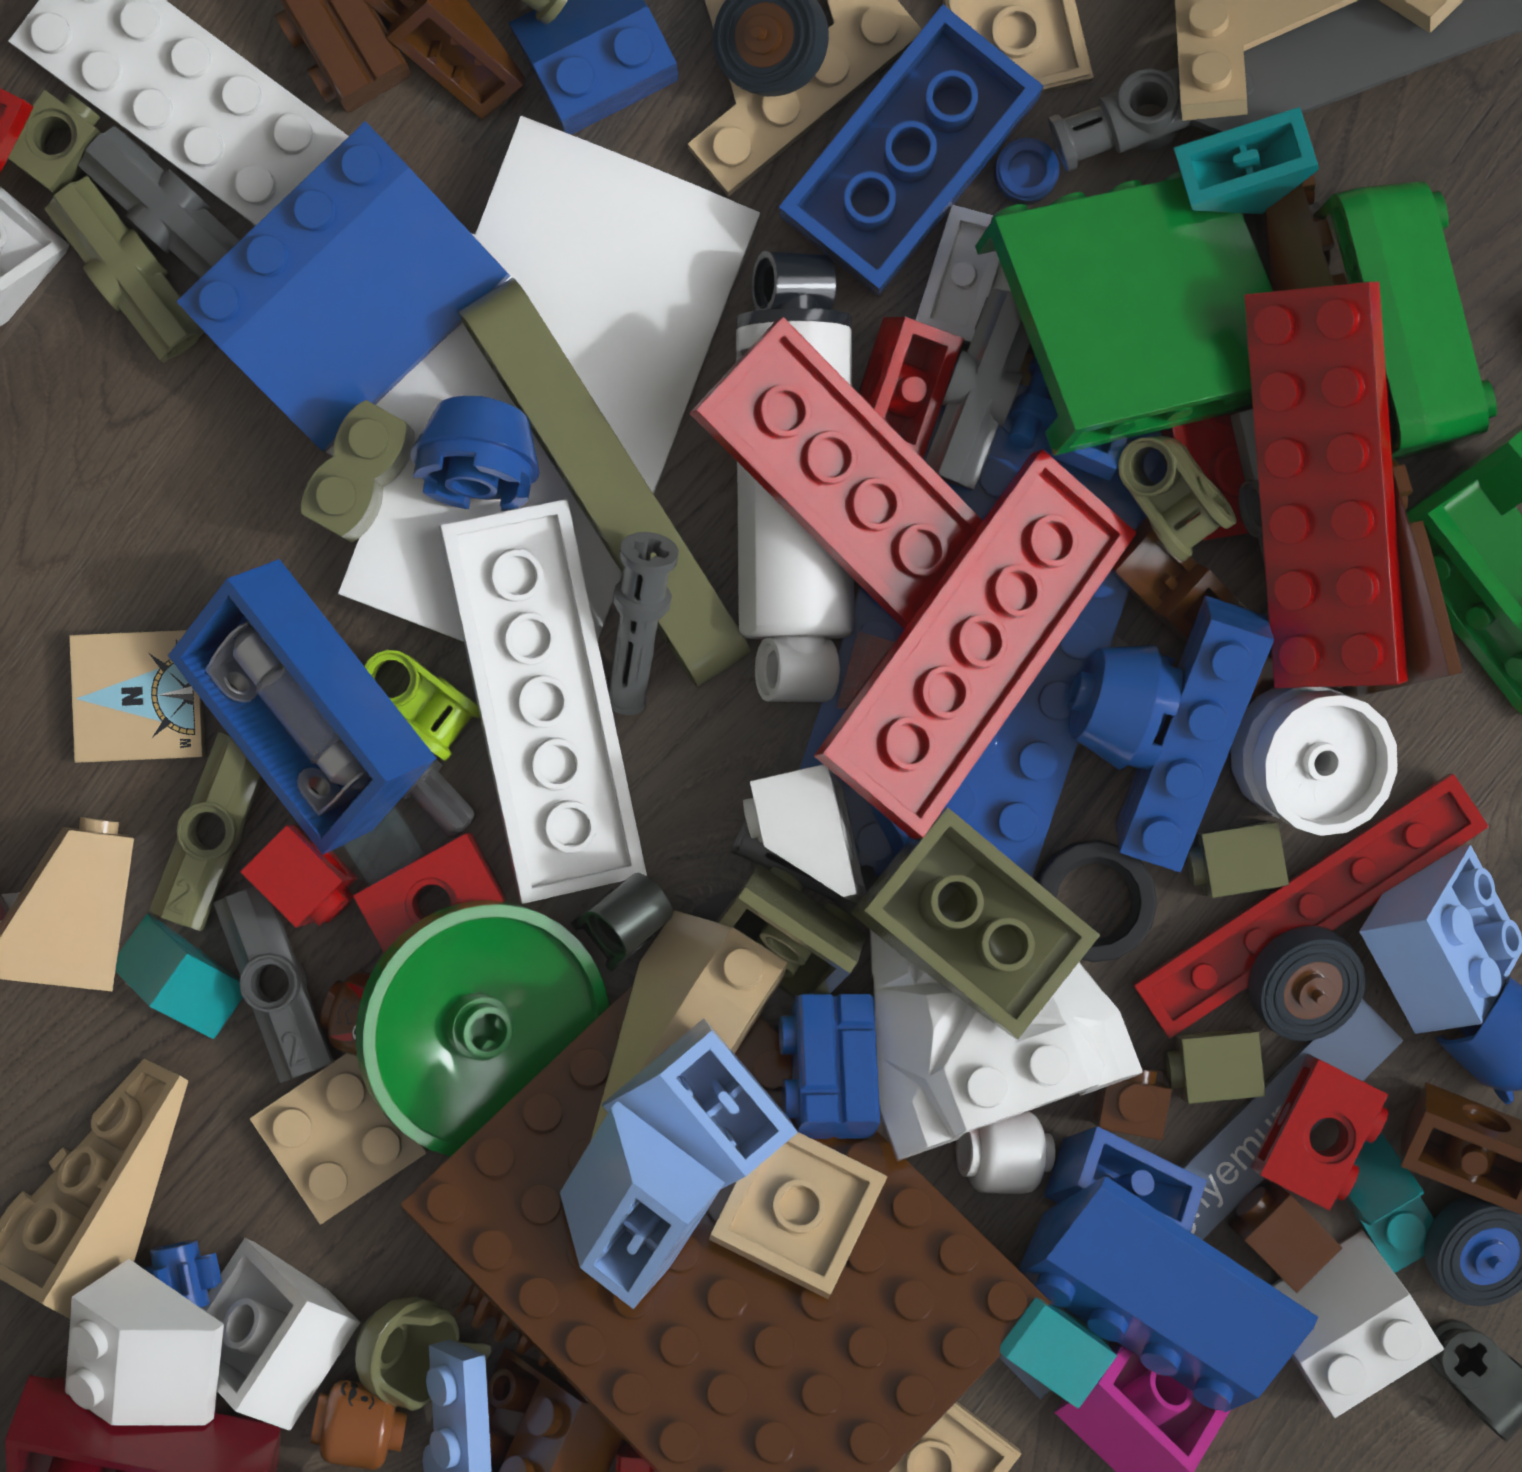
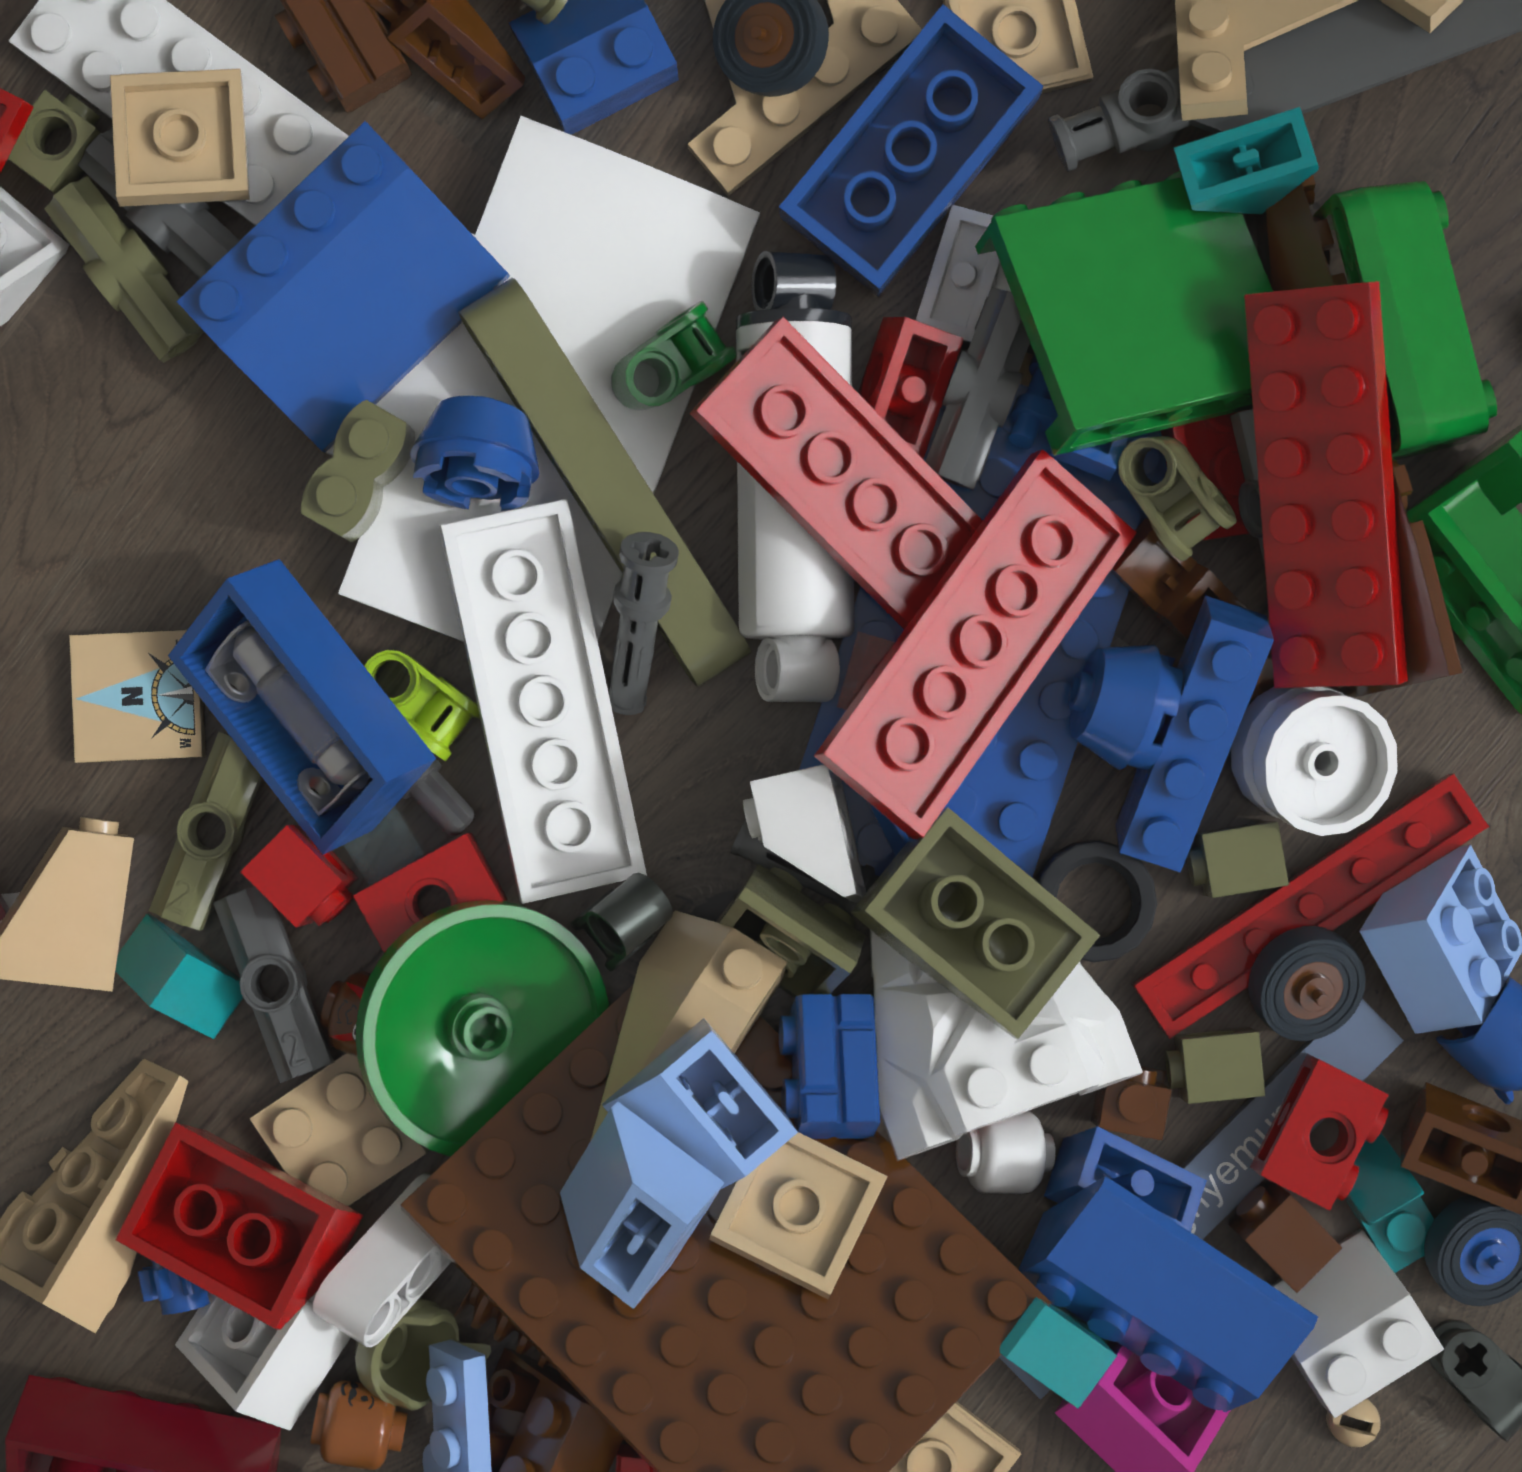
(142, 1352): white slope -> none
(179, 137): none -> tan plate
(237, 1225): none -> red slope
(380, 1276): none -> white beam
(682, 355): none -> green piece
(1026, 171): blue tile -> none
(1354, 1437): none -> tan hinge

